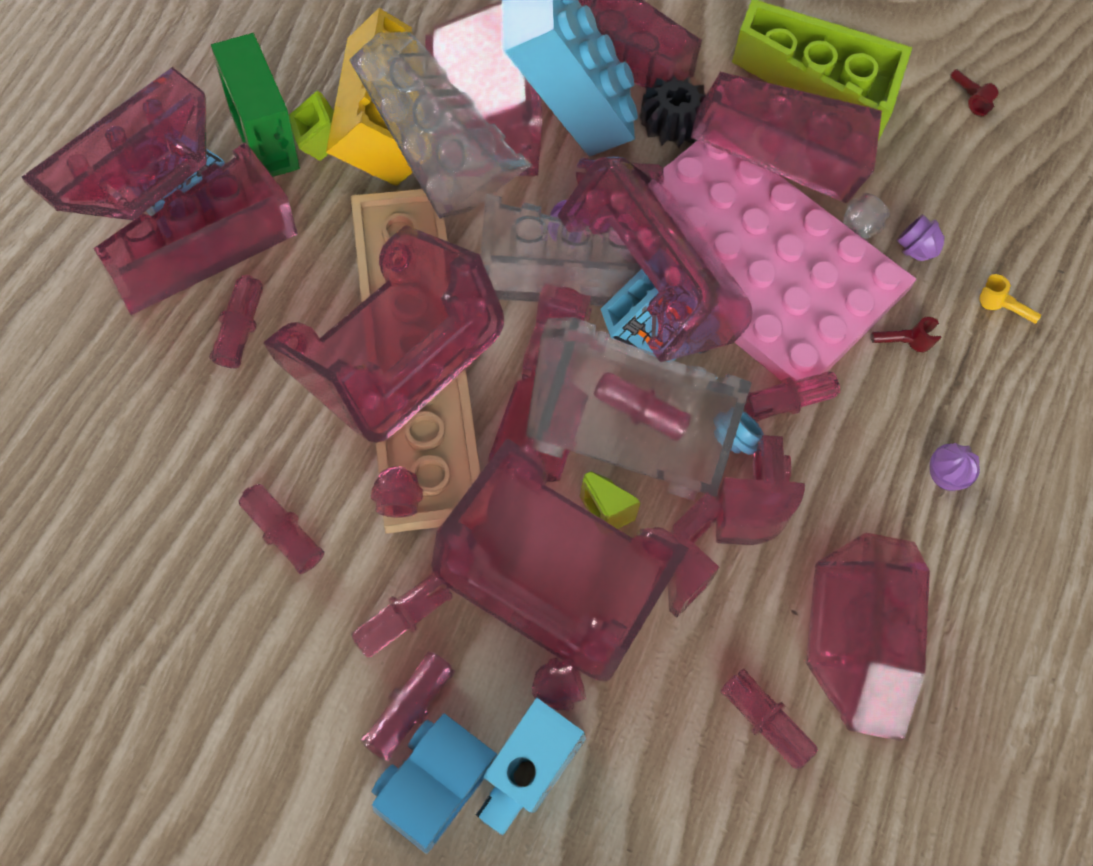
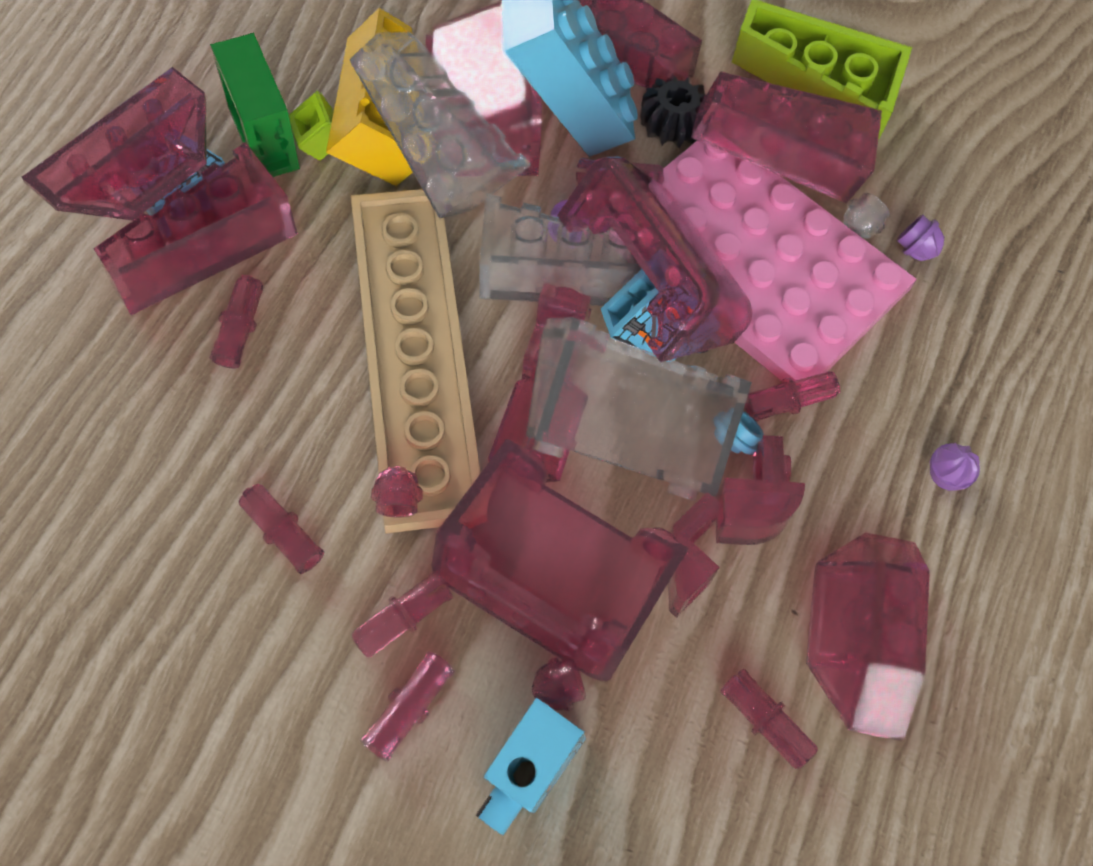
(400, 340): clear pink windscreen -> none
(433, 782): dark azure brick -> none
(608, 500): lime slope -> none
(642, 406): clear pink axle -> none
(915, 337): dark red hand -> none
(981, 97): dark red hand -> none
(996, 295): yellow hand -> none

